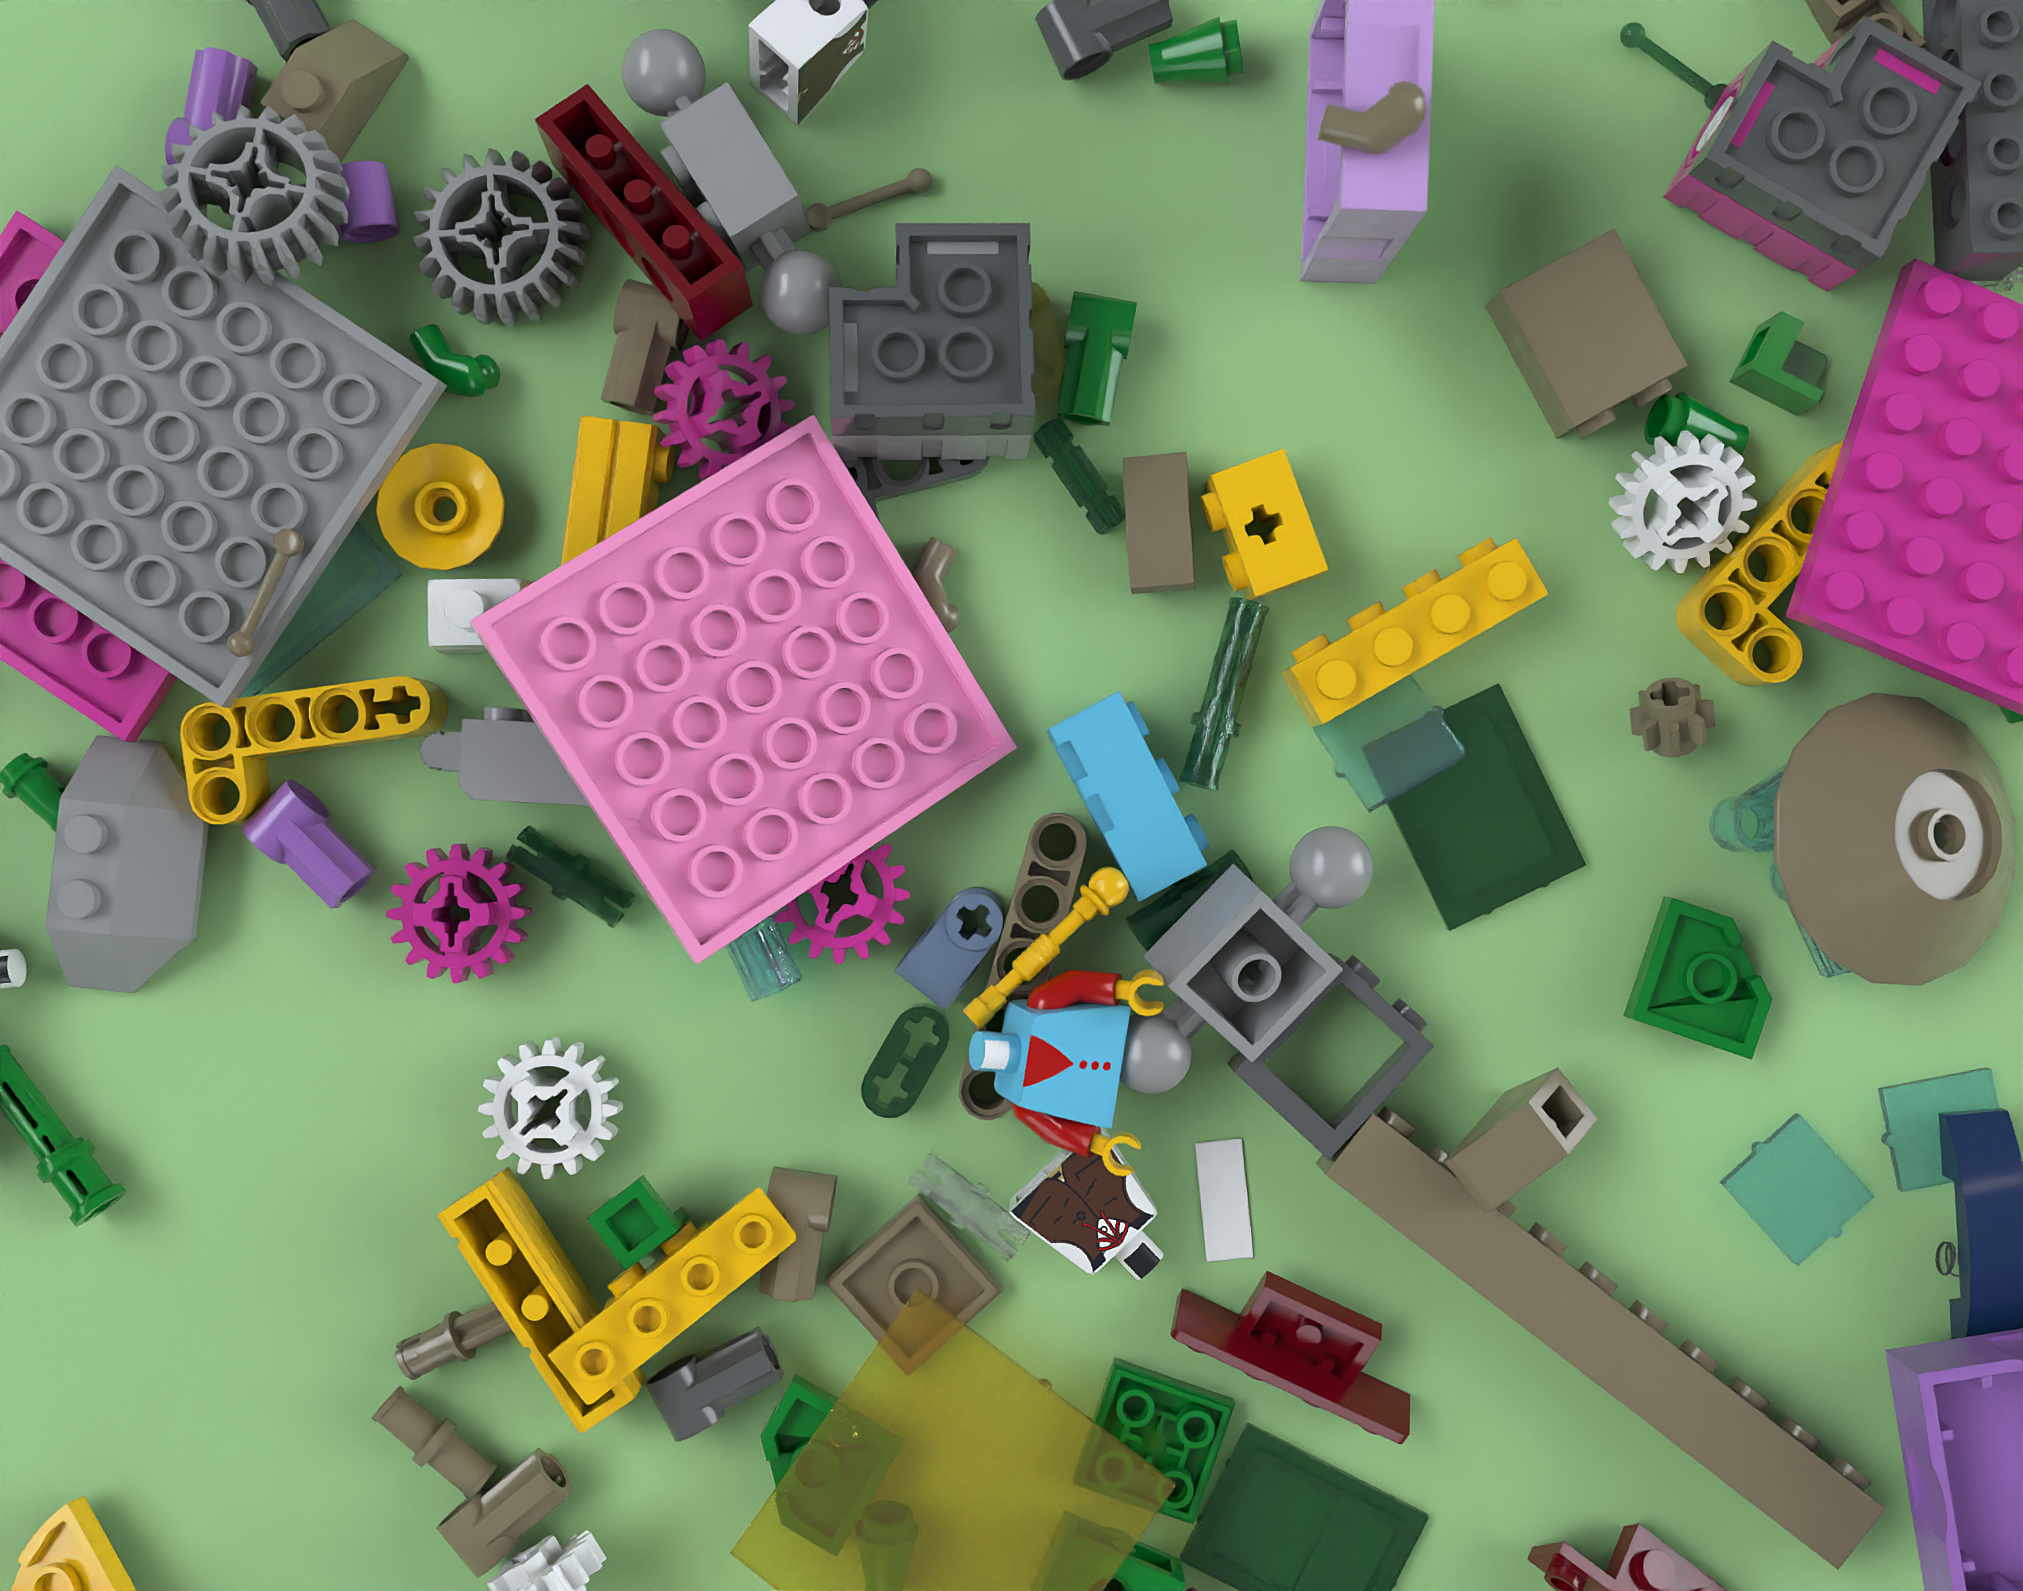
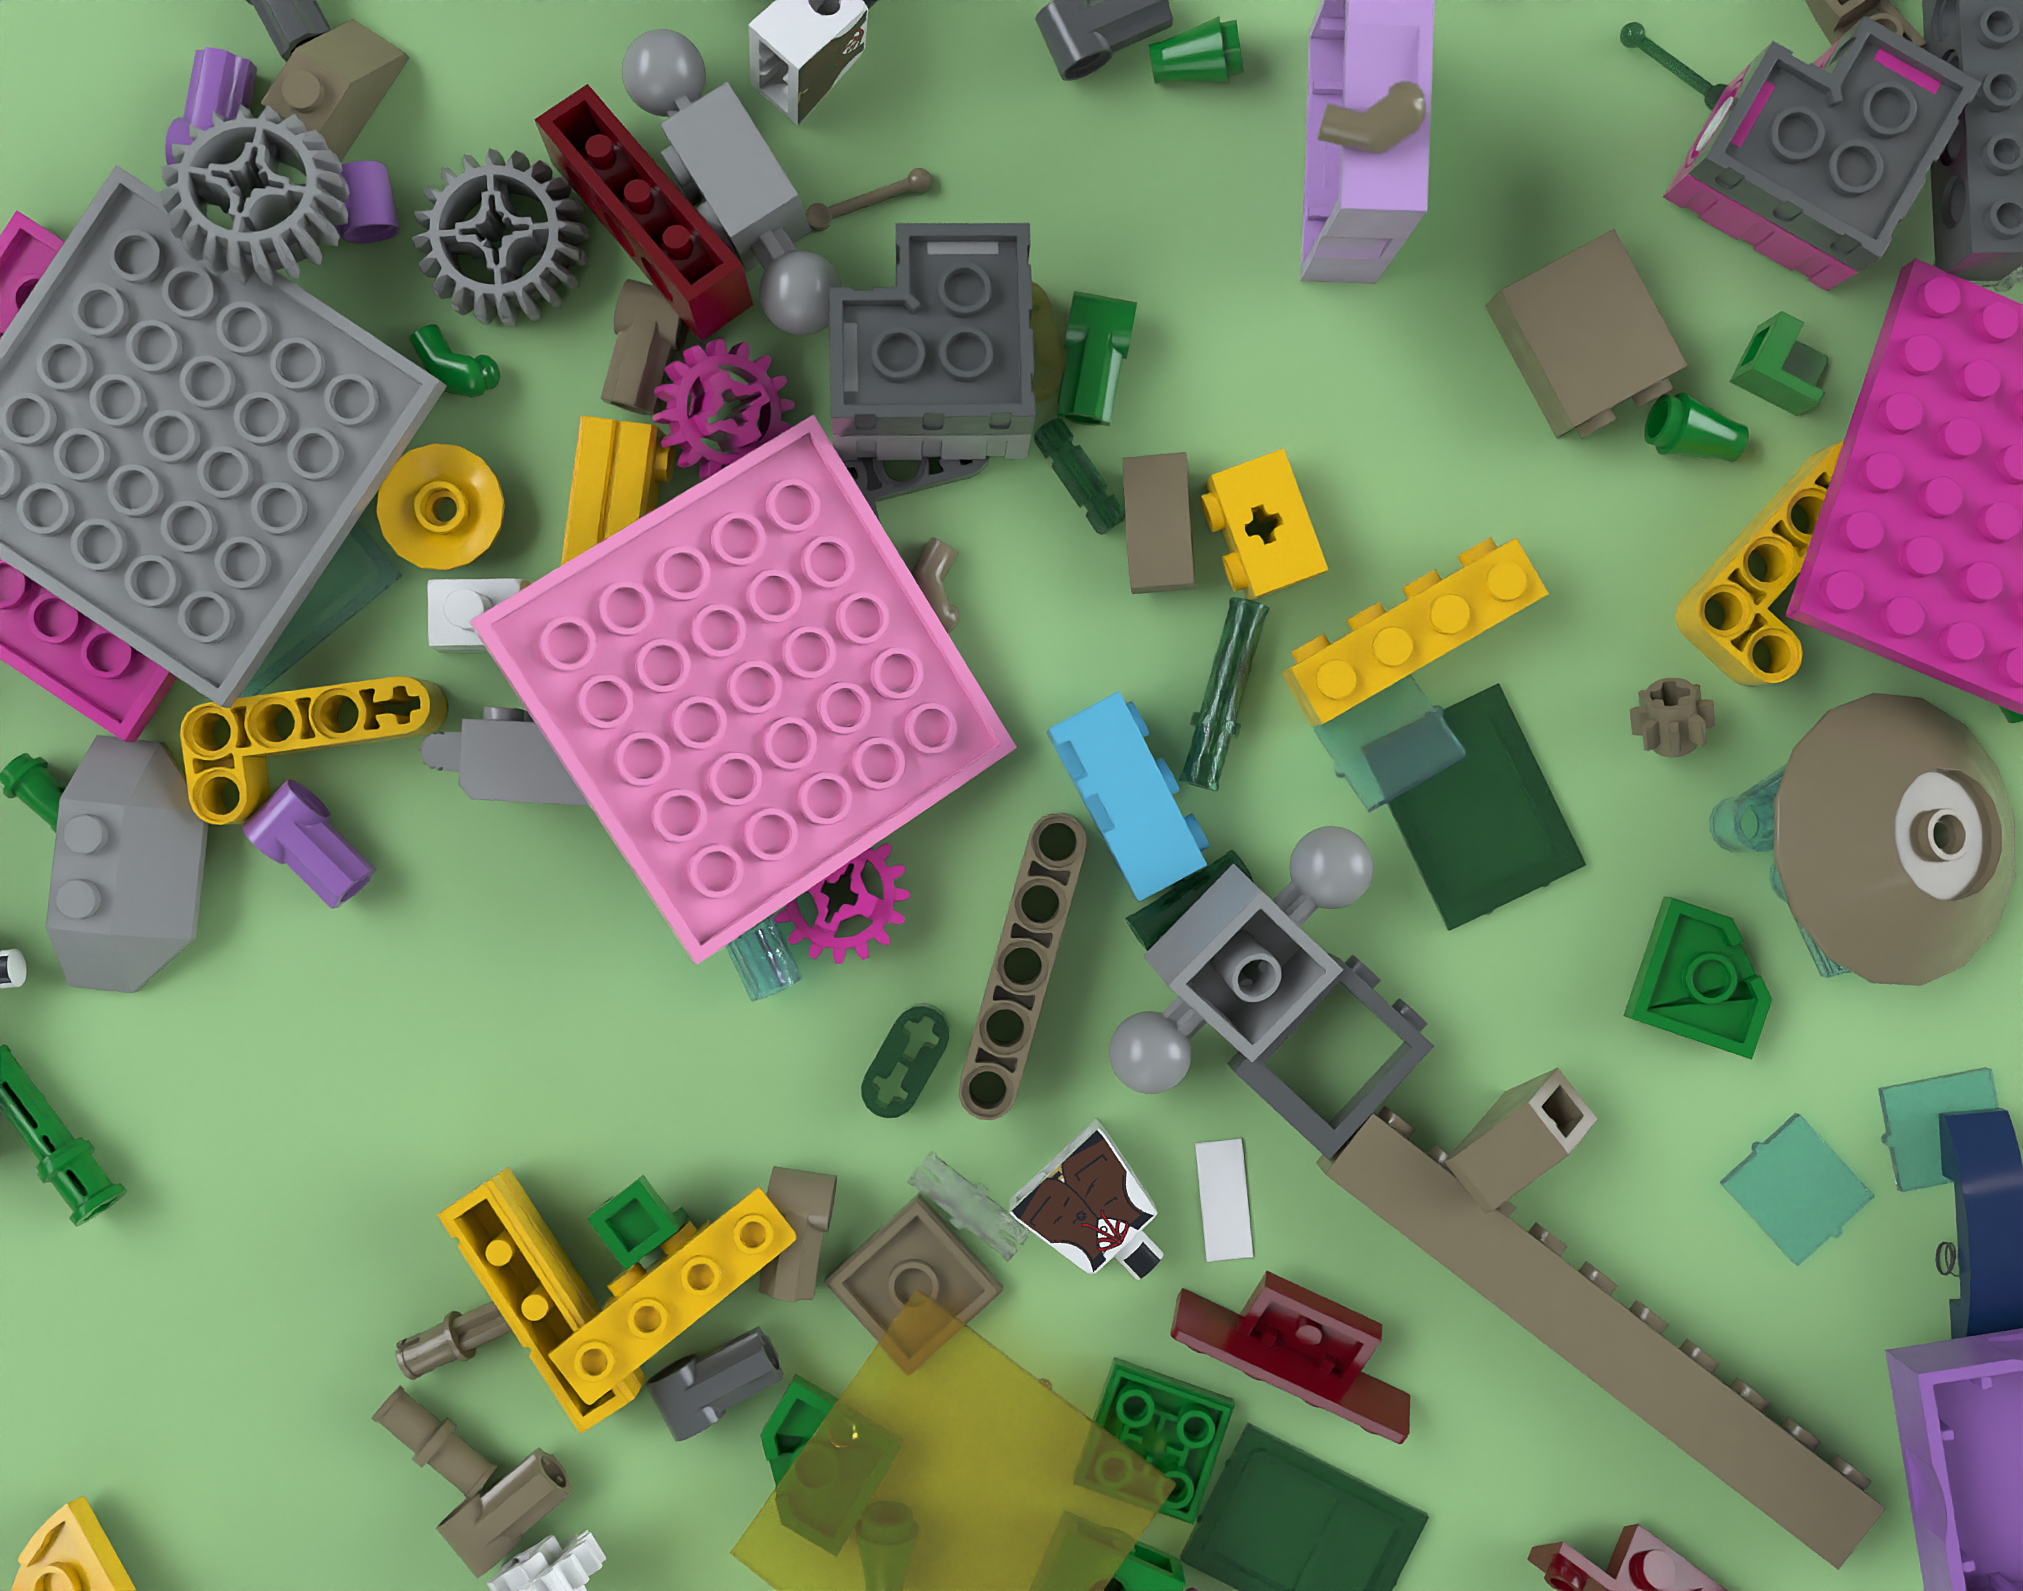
(288, 544): dark tan hinge -> none
(456, 937): dark pink gear -> none
(532, 1090): white gear -> none
(570, 876): clear green pin -> none
(947, 953): sand blue piece -> none
(1065, 1058): torso -> none
(1105, 890): yellow piece -> none
(1714, 494): white gear -> none

